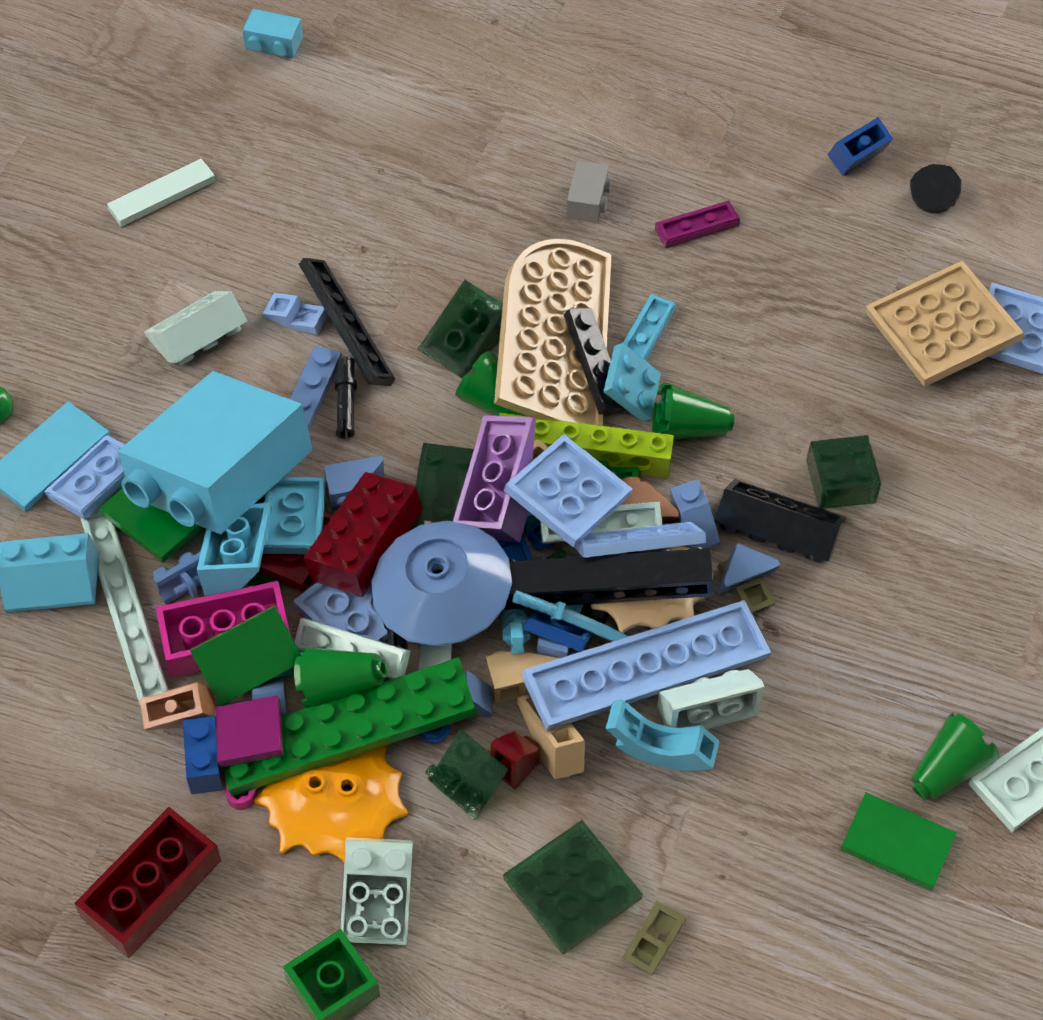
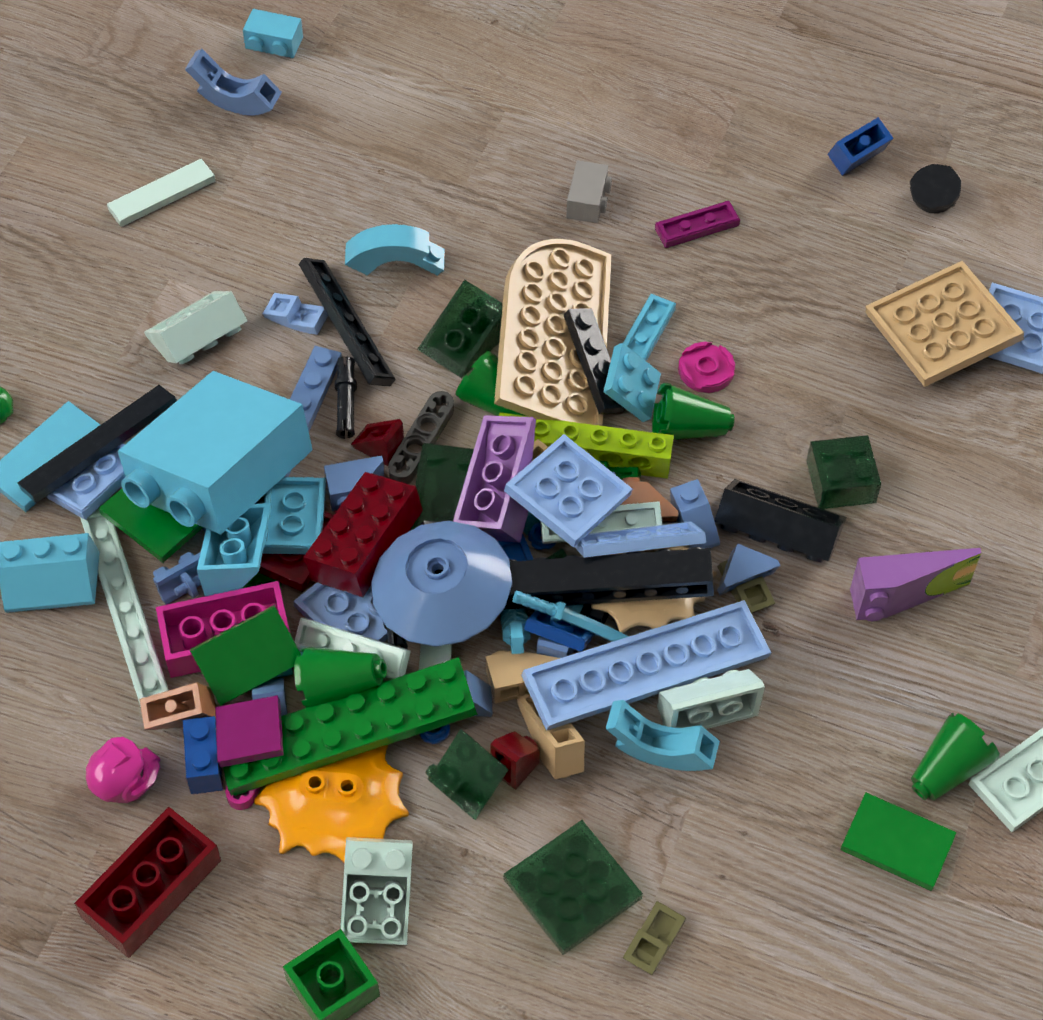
(96, 444): none -> black tile
(116, 770): none -> dark pink helmet
(229, 92): none -> medium blue arch
(380, 439): none -> dark red slope
(393, 243): none -> medium azure arch
(418, 436): none -> dark grey beam
(706, 367): none -> dark pink tile
(901, 581): none -> medium lavender slope

